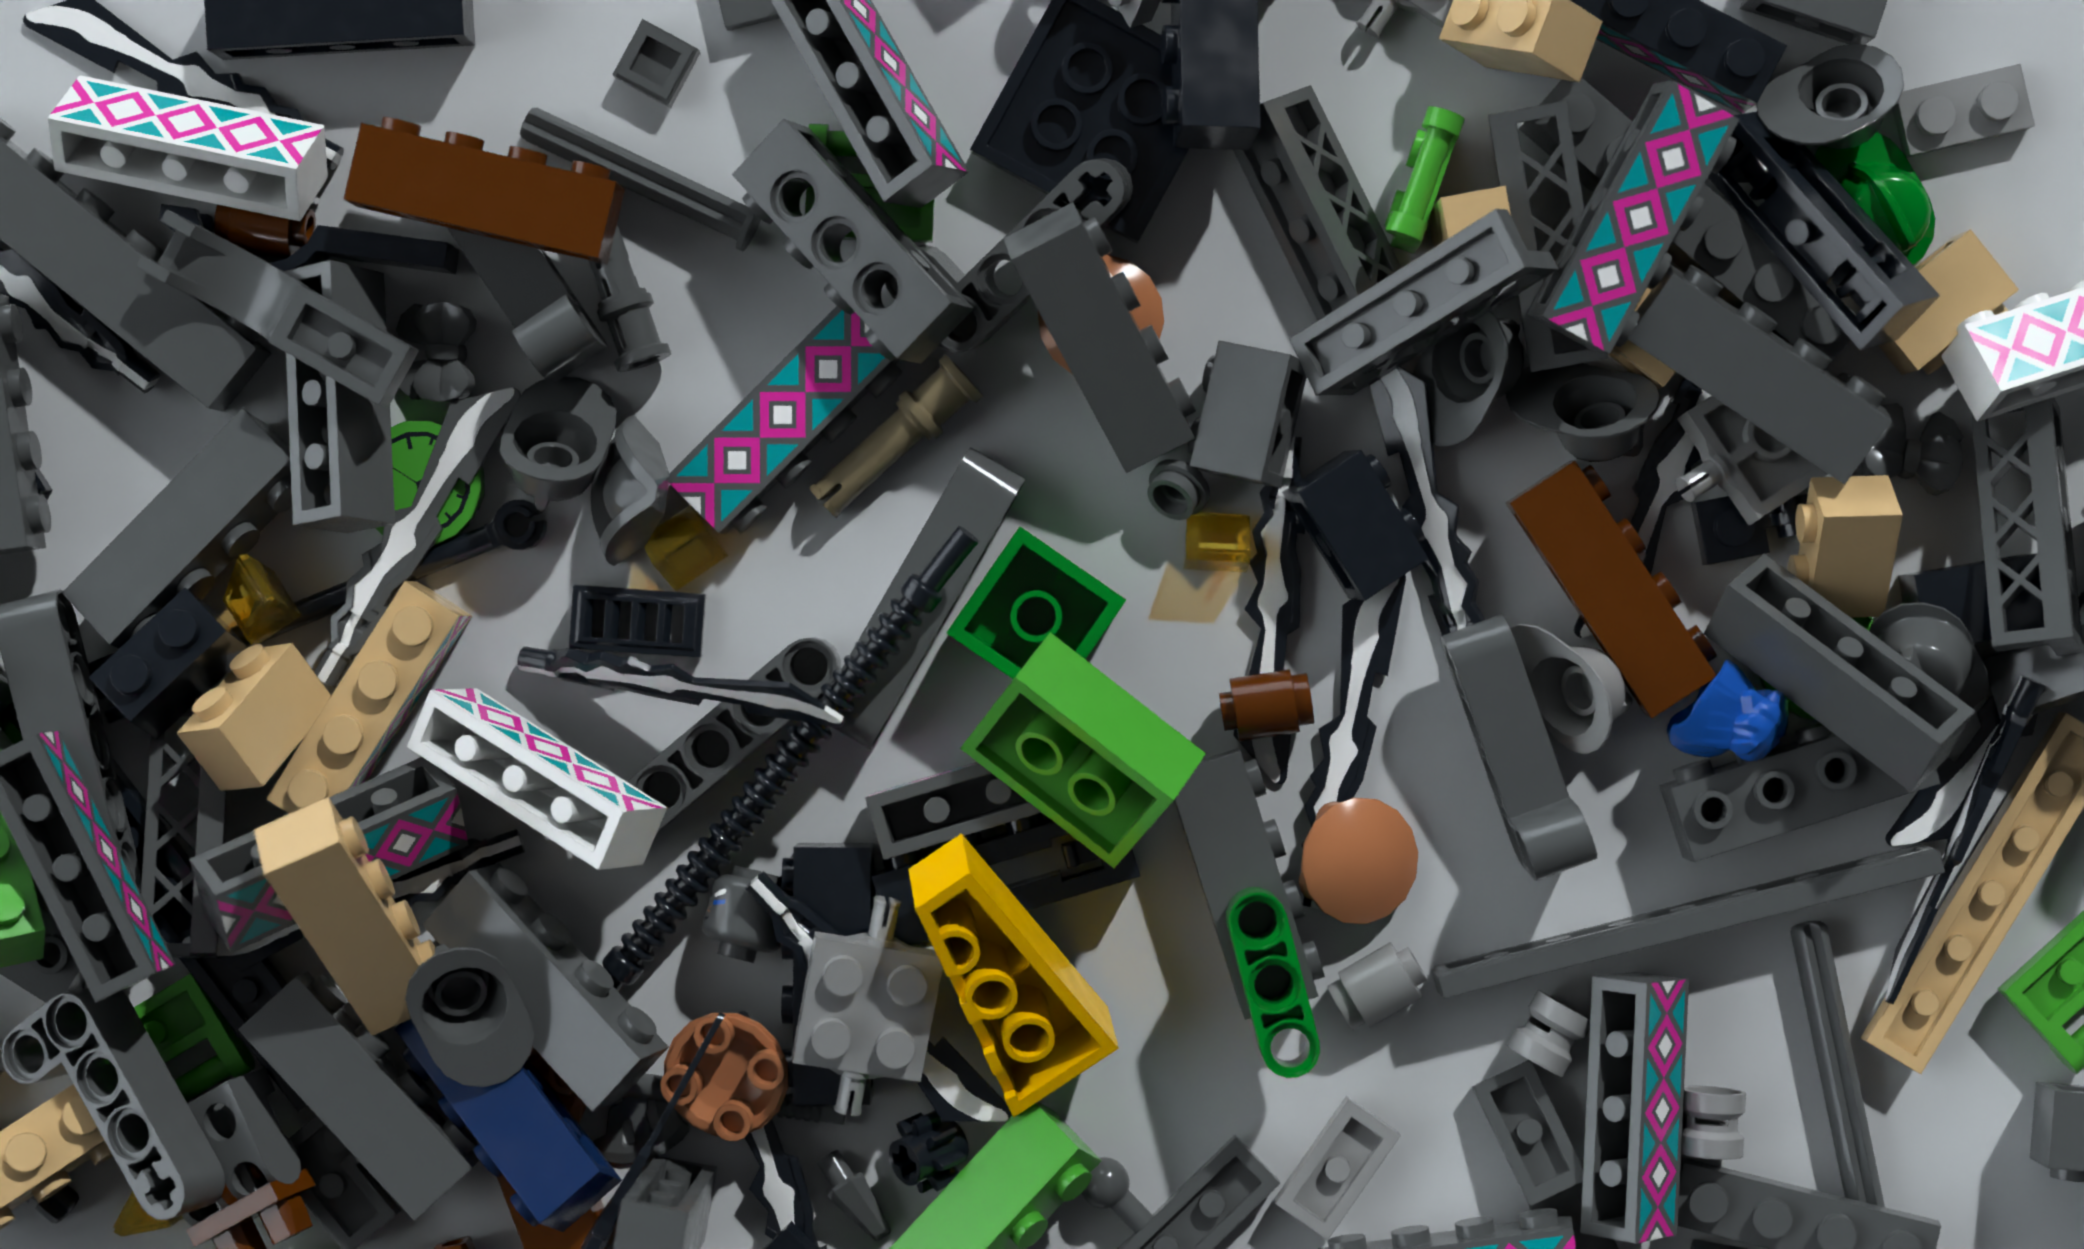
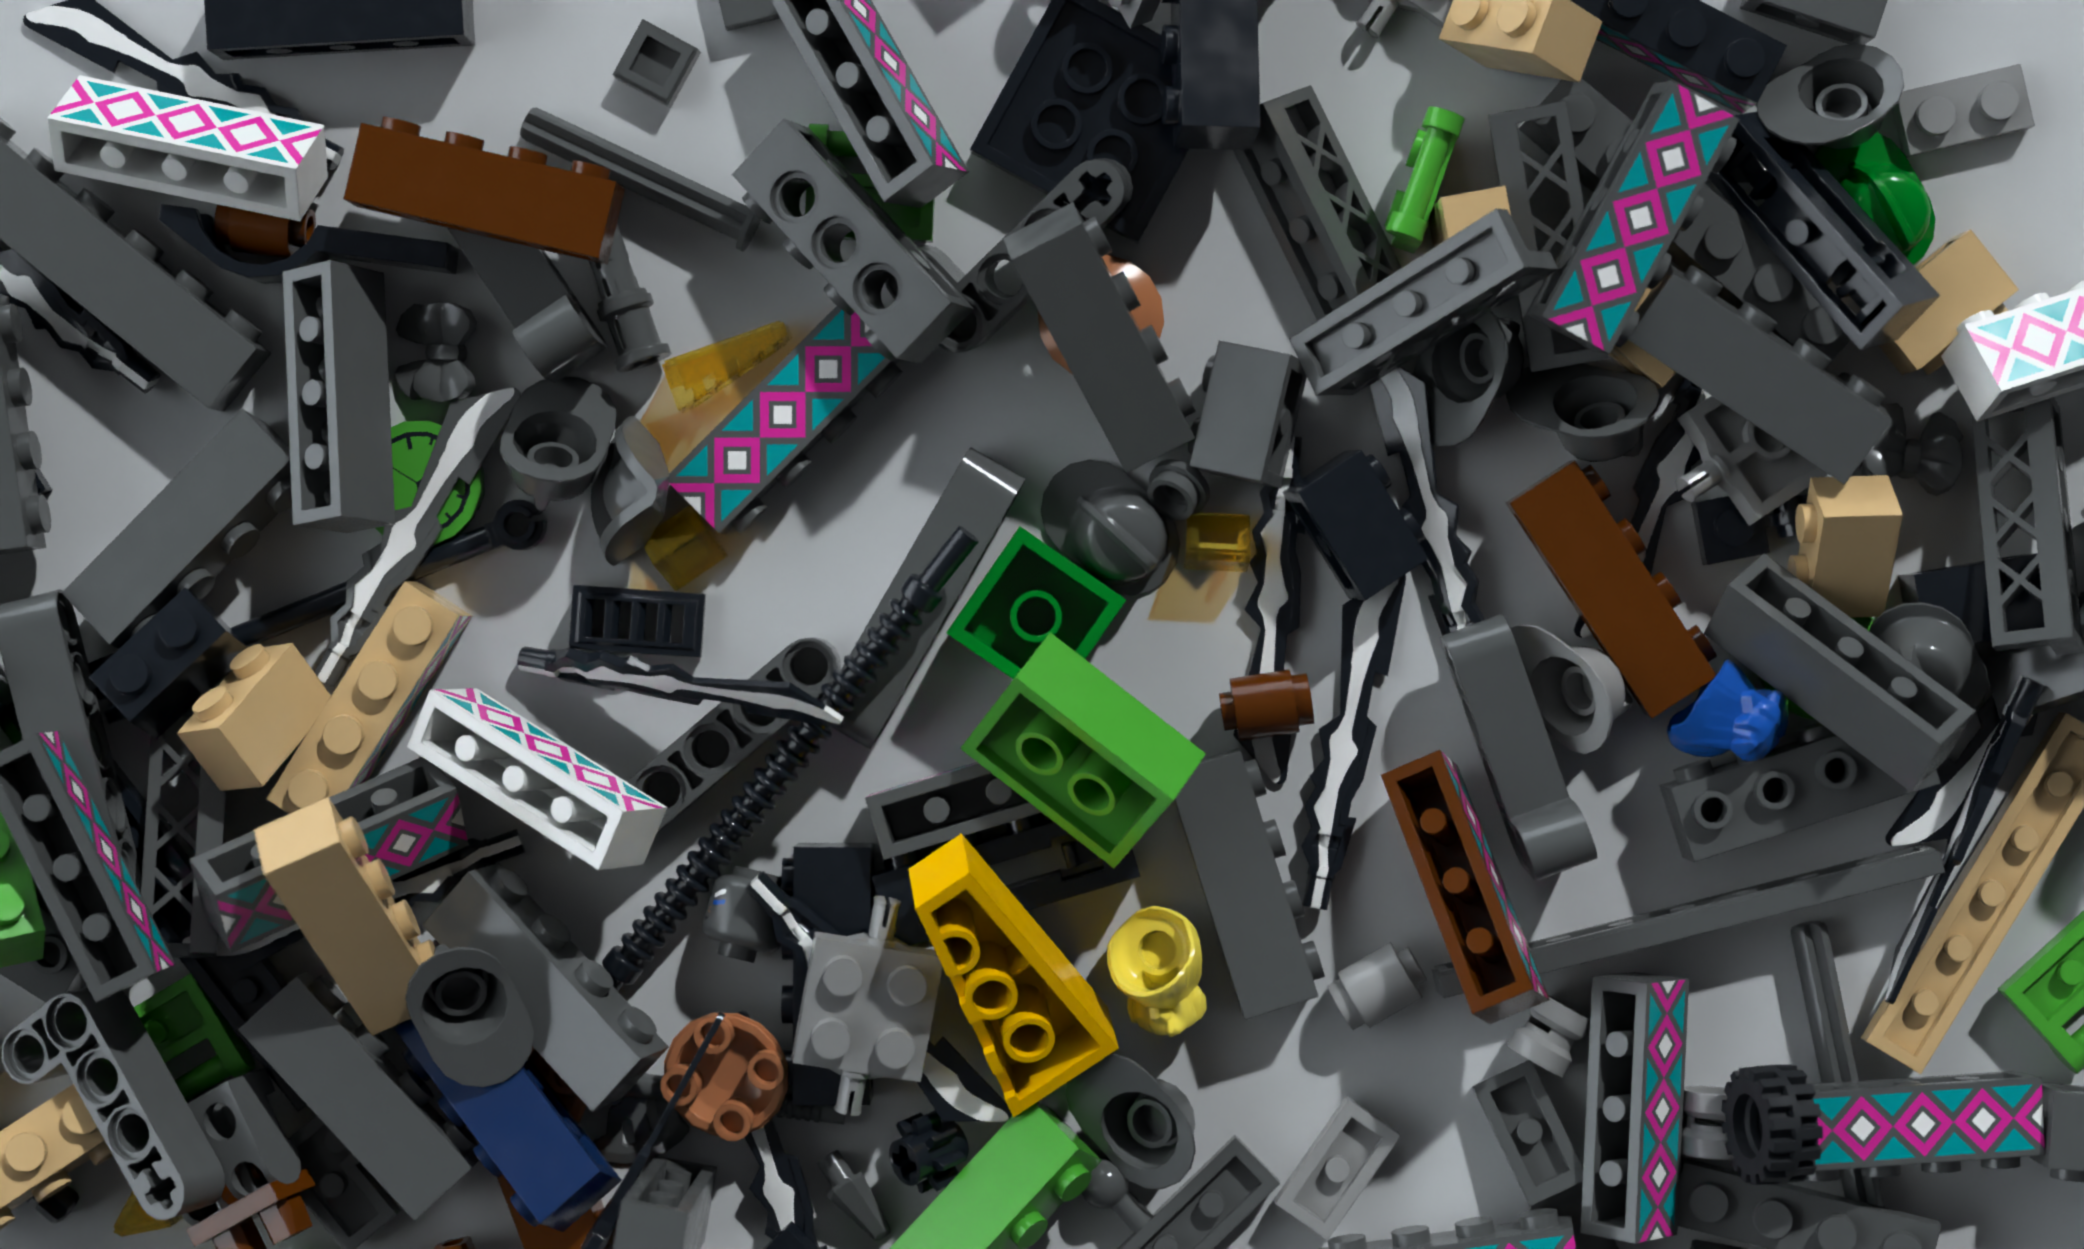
(258, 600): clear yellow slope -> none
(282, 310): dark grey piece -> none
(708, 370): none -> clear yellow slope
(918, 415): dark tan pin -> none
(1109, 527): none -> dark grey piece
(1135, 1120): none -> dark grey piece
(1158, 966): none -> light yellow hair
(1282, 1012): green beam -> none
(1358, 860): nougat dish -> none
(1464, 888): none -> reddish brown brick
(1772, 1124): none -> black tyre
(1928, 1123): none -> brick

